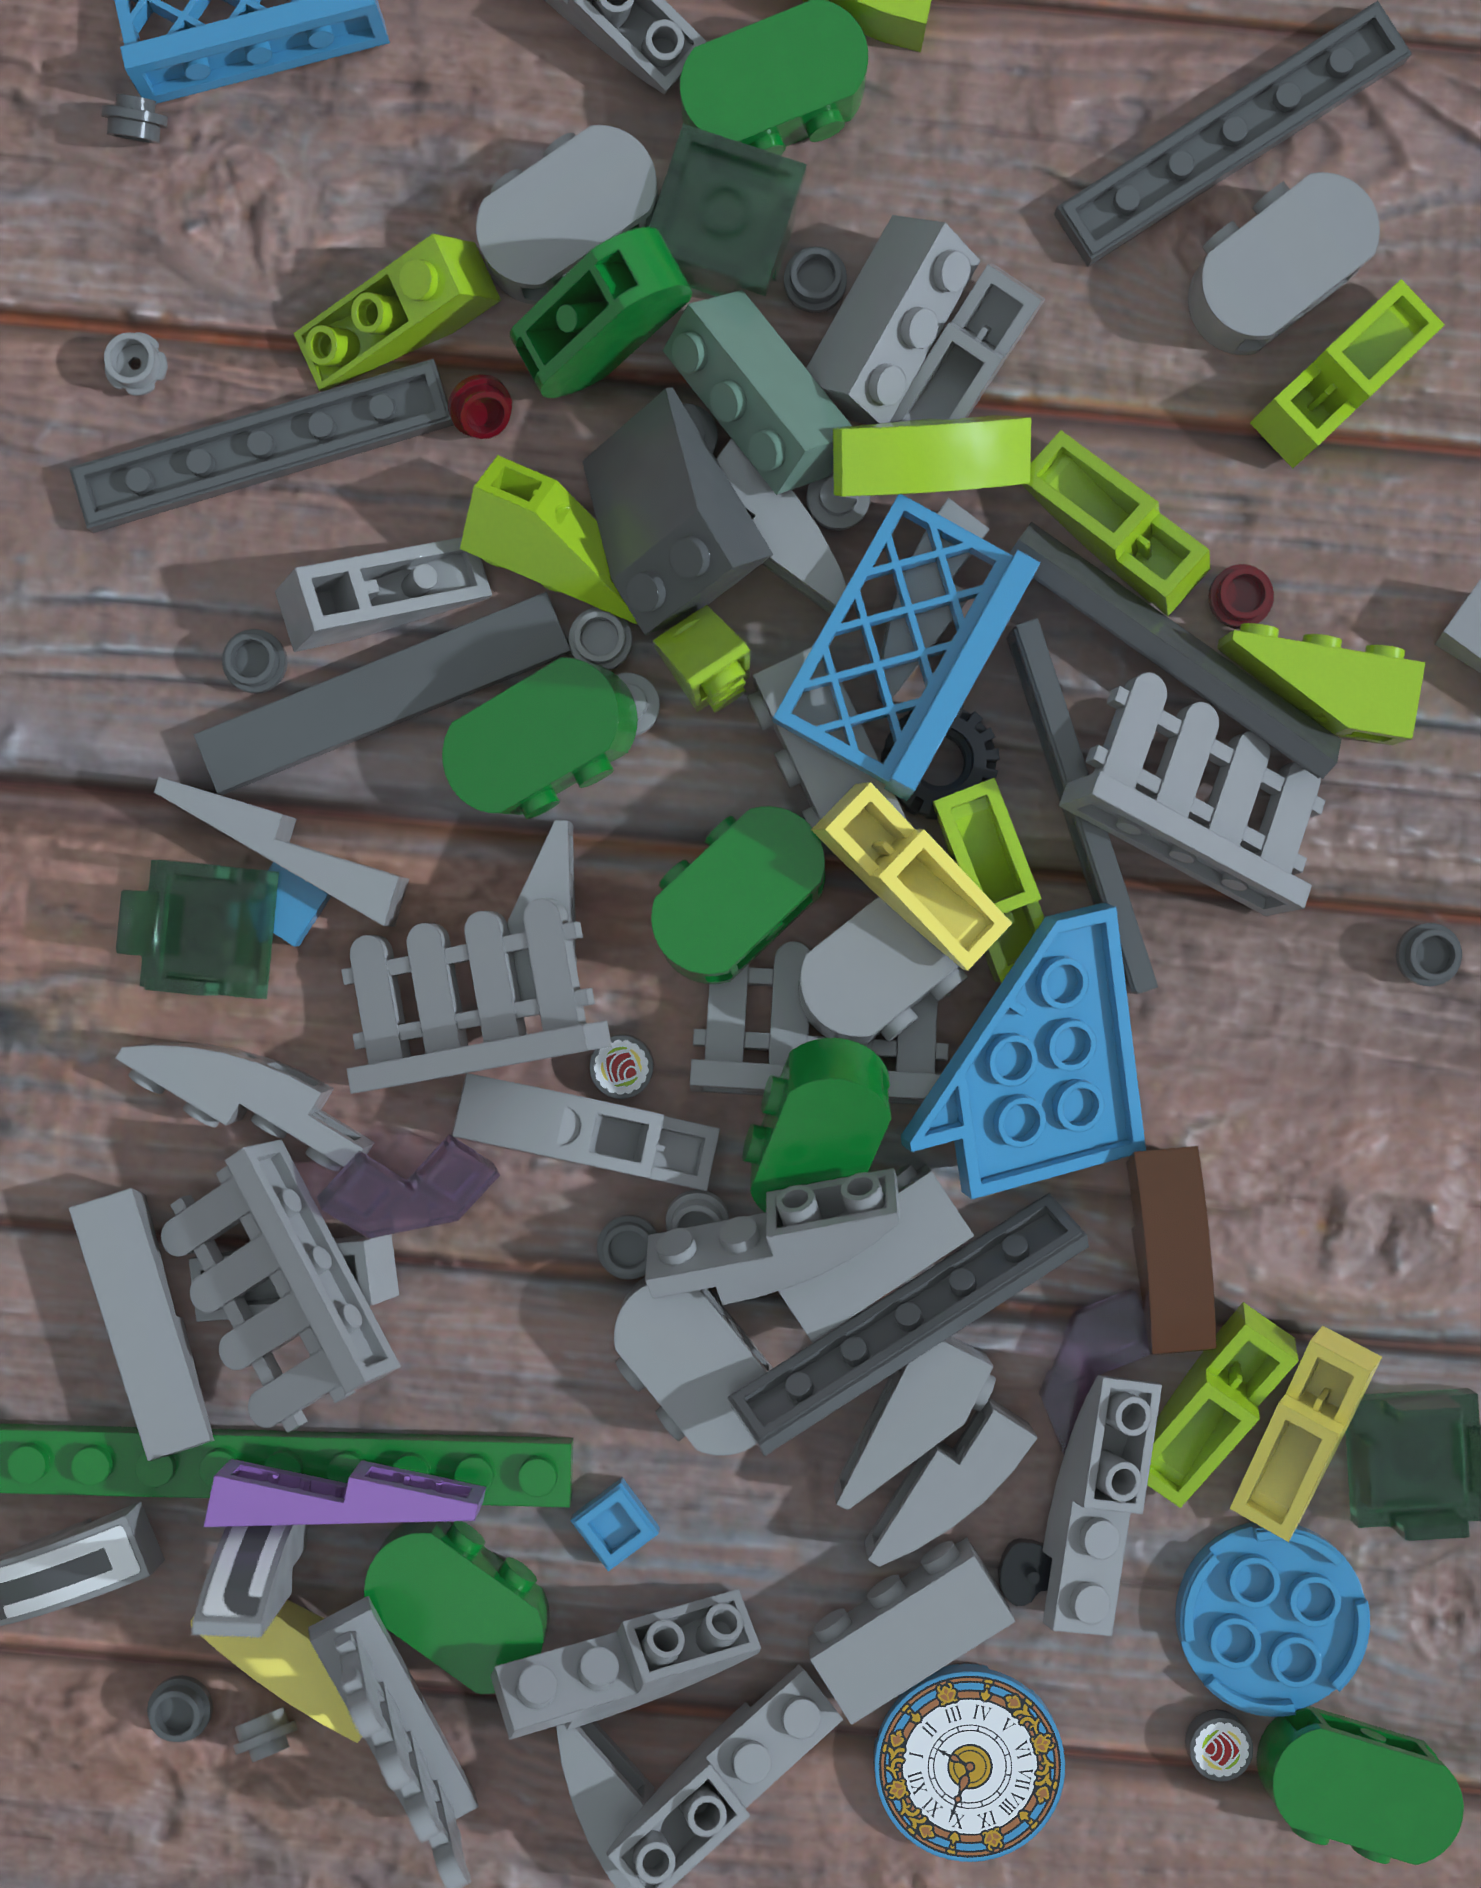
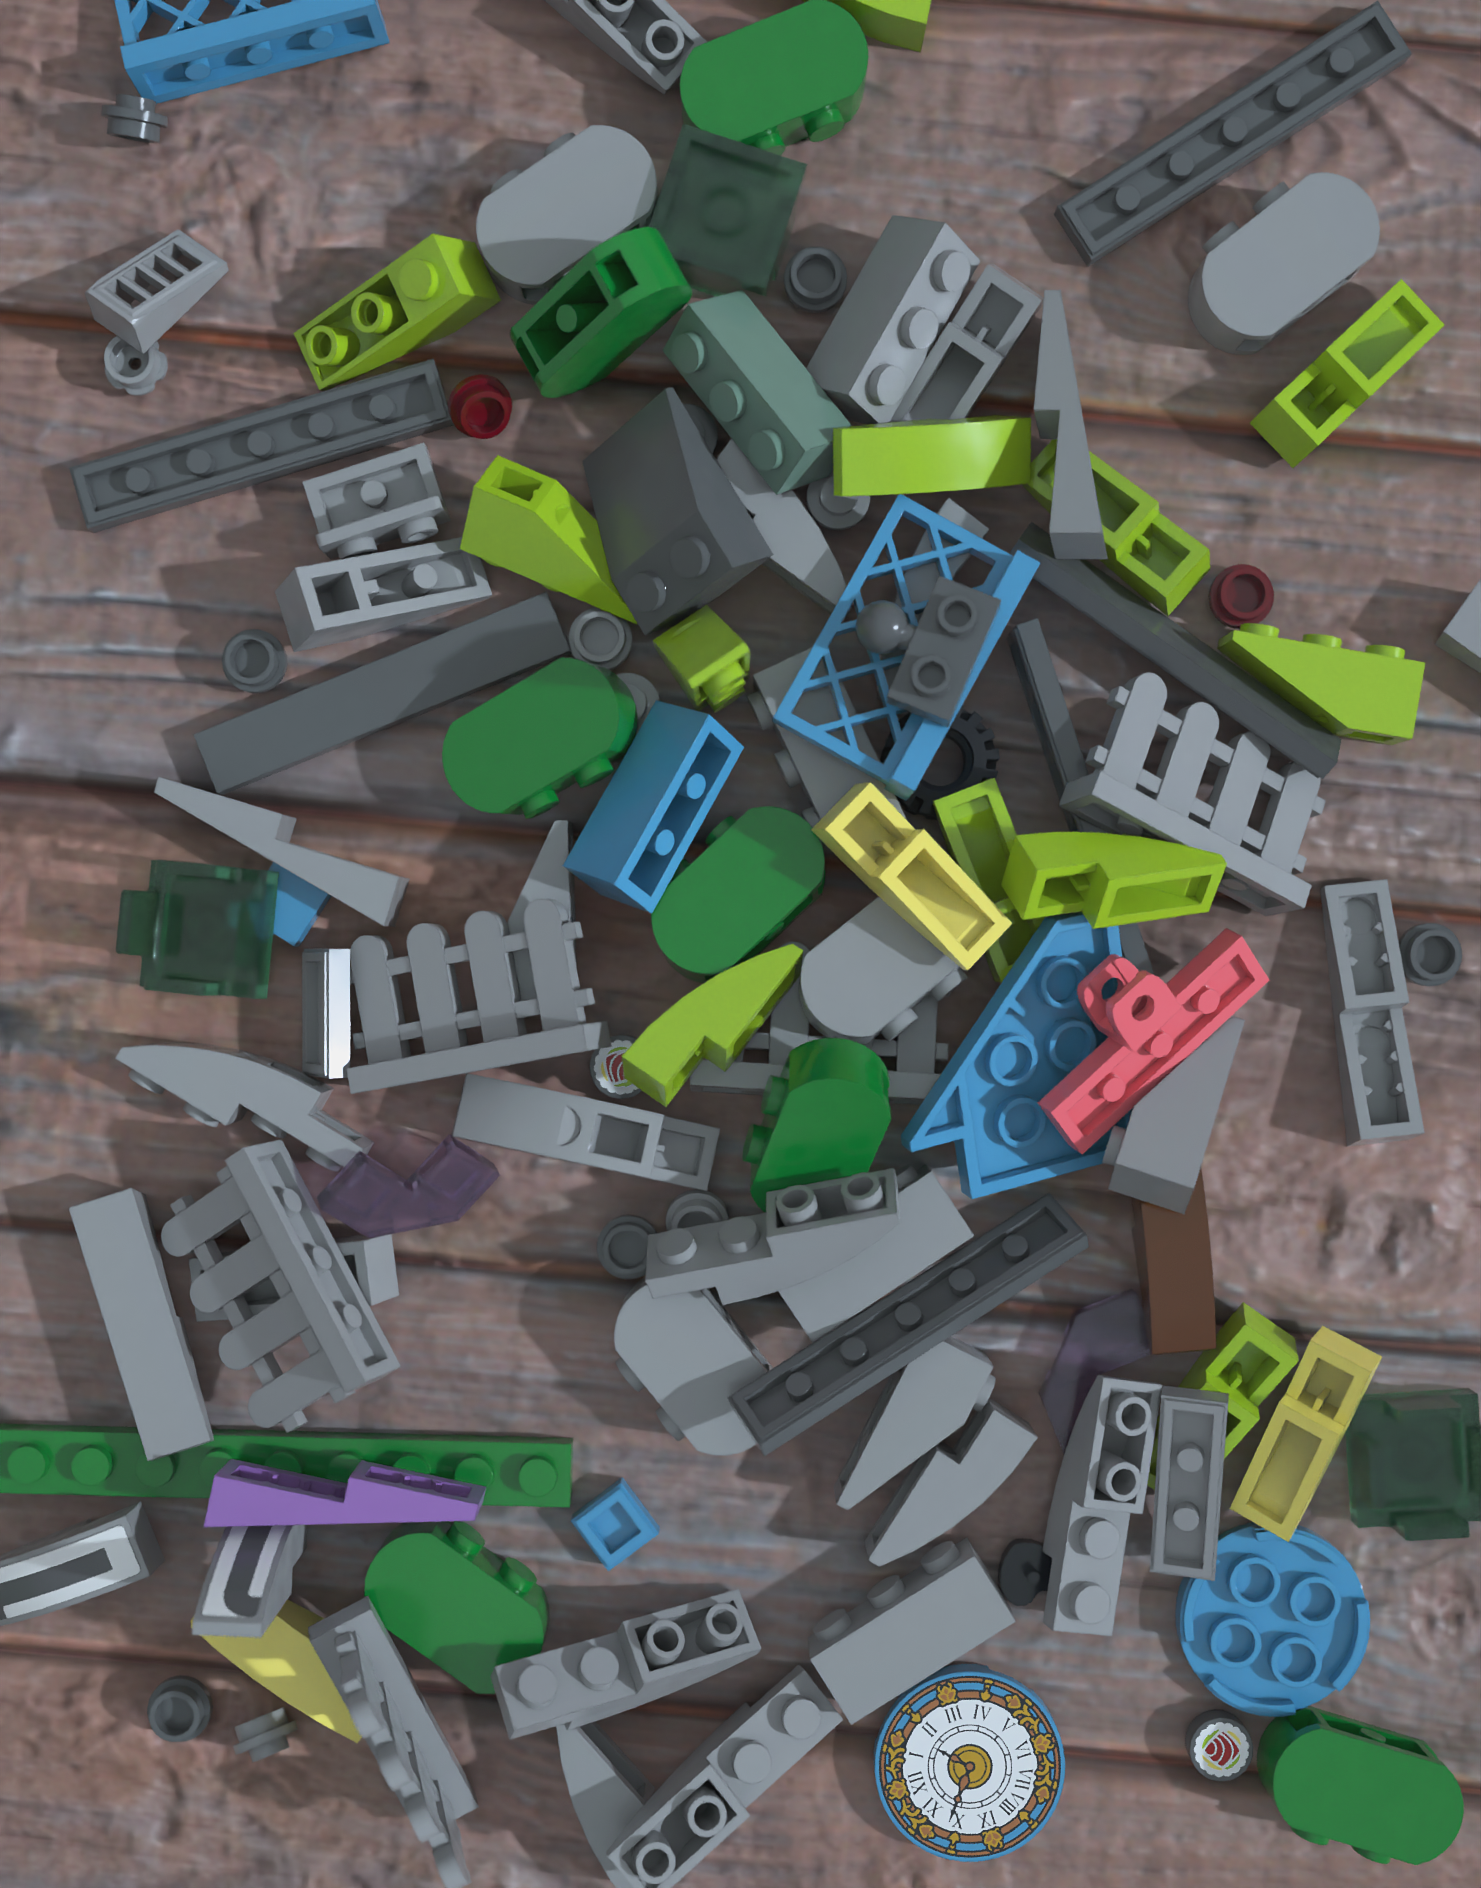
(157, 313): none -> light grey slope
(326, 1012): none -> light grey tile
(377, 503): none -> light grey bracket
(654, 805): none -> dark azure brick
(710, 1023): none -> lime slope
(938, 649): none -> dark grey plate
(1058, 413): none -> light grey slope
(1109, 877): none -> lime slope
(1148, 1032): none -> coral plate
(1172, 1125): none -> light grey slope
(1188, 1482): none -> light grey tile
(1368, 1014): none -> light grey slope

